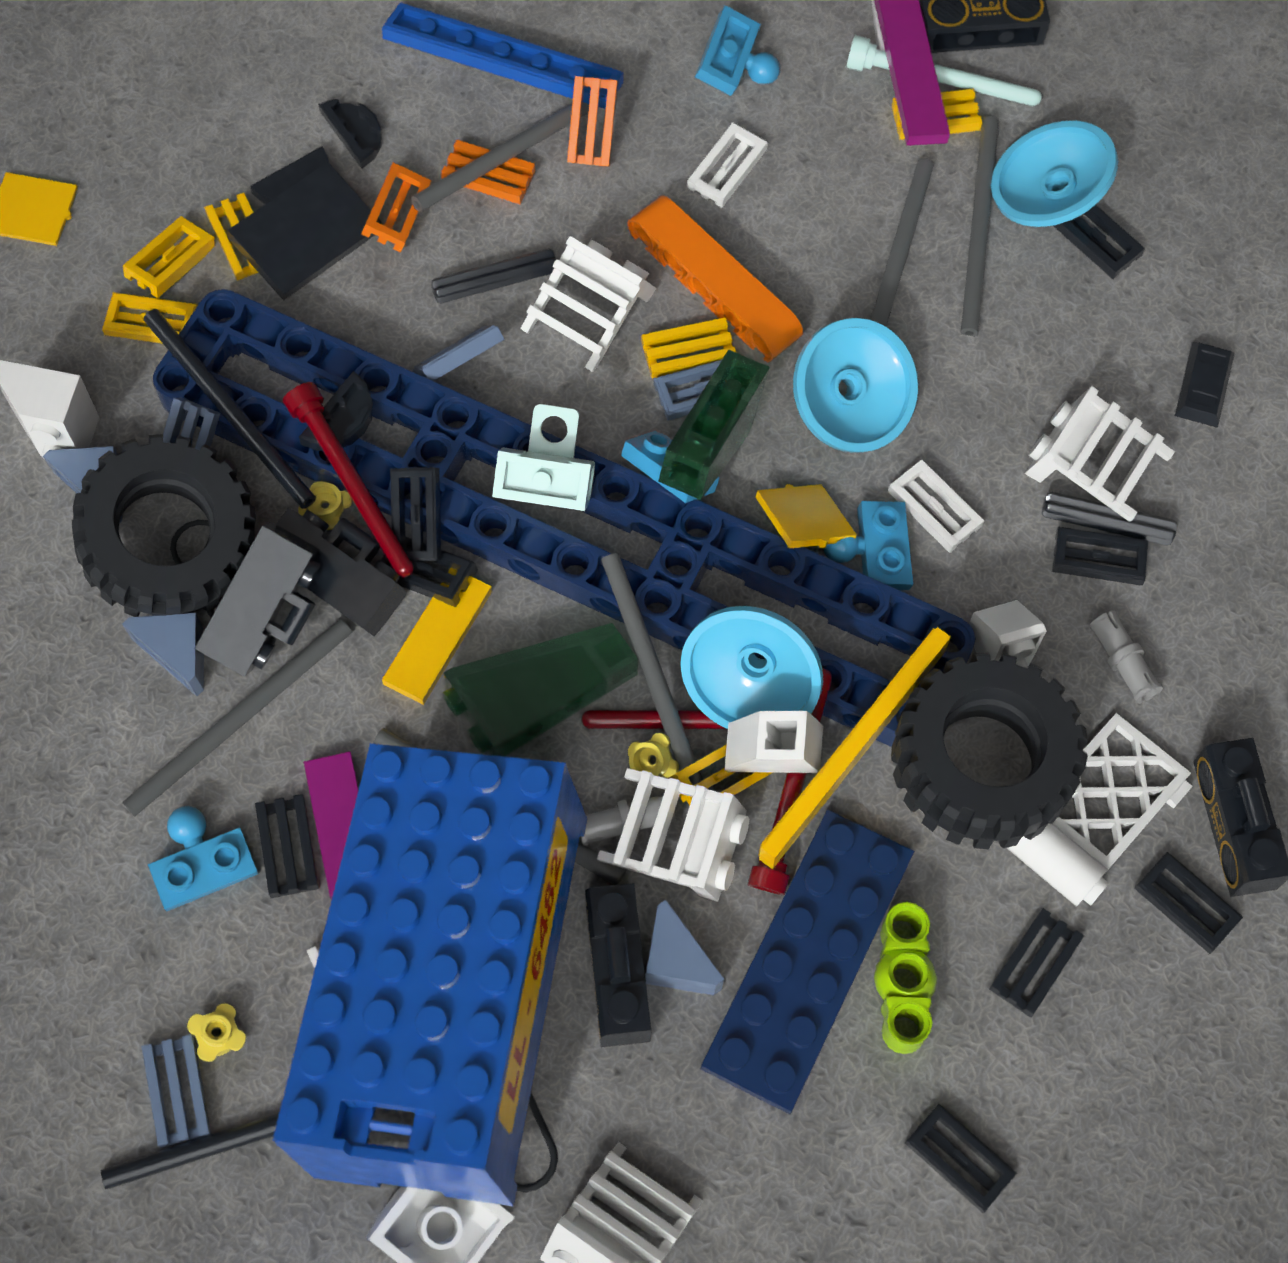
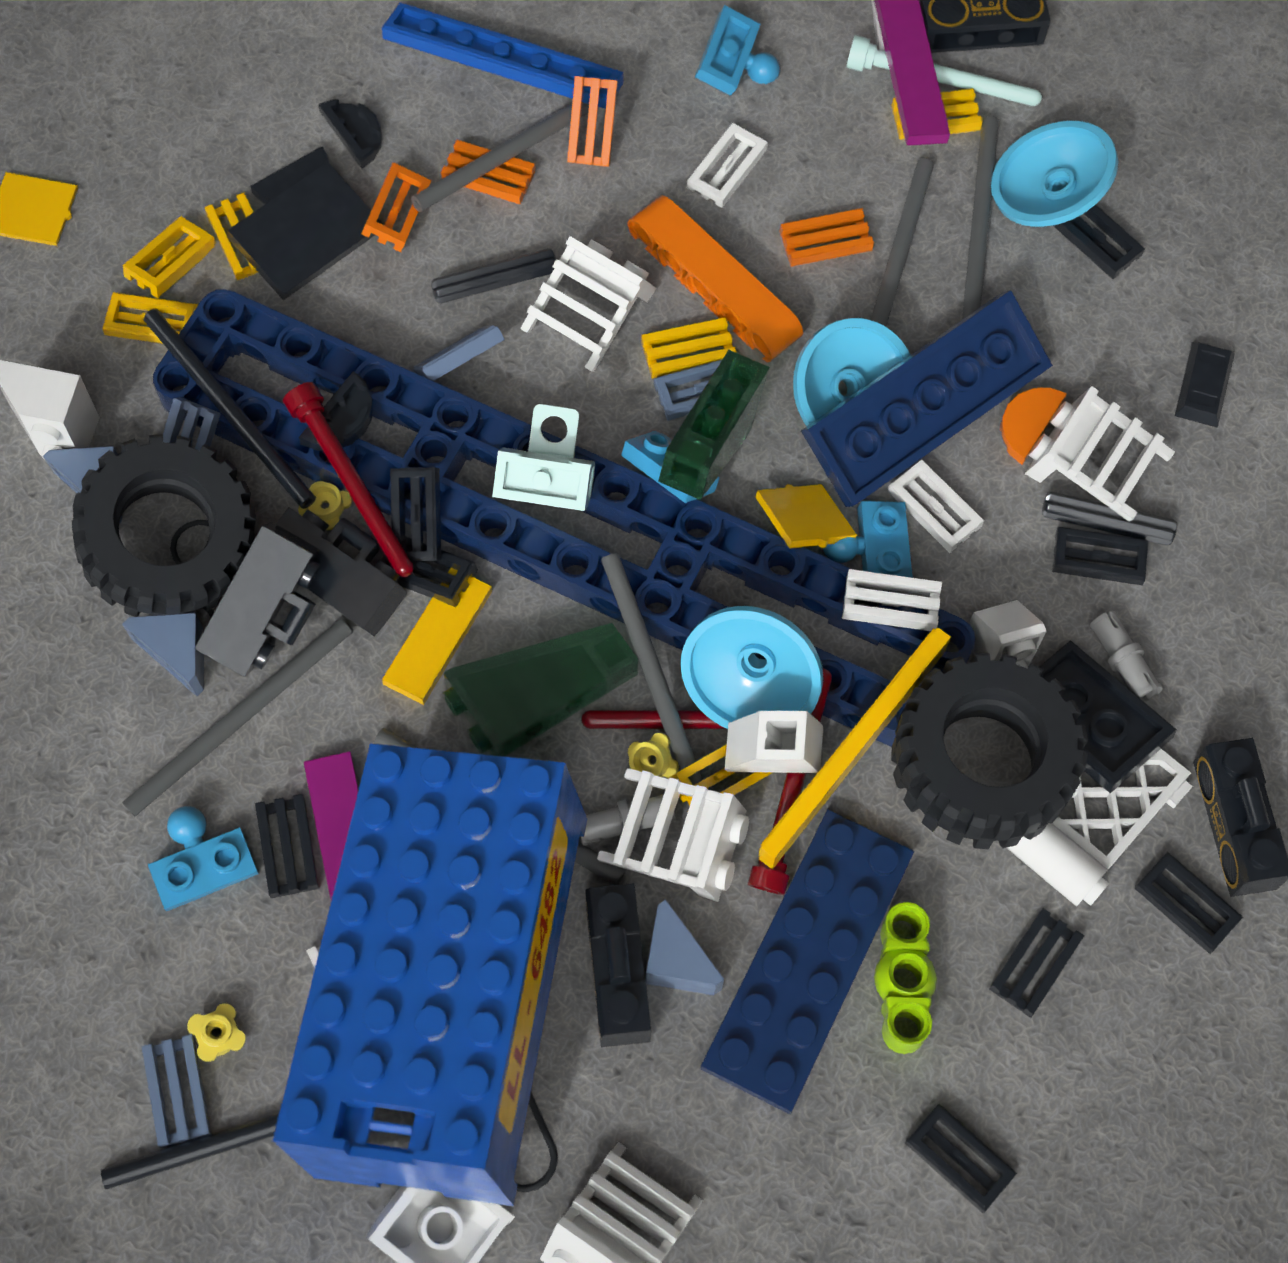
(813, 225): none -> orange tile
(893, 583): none -> white tile
(926, 398): none -> dark blue plate
(1028, 418): none -> orange tile
(1117, 722): none -> black tile

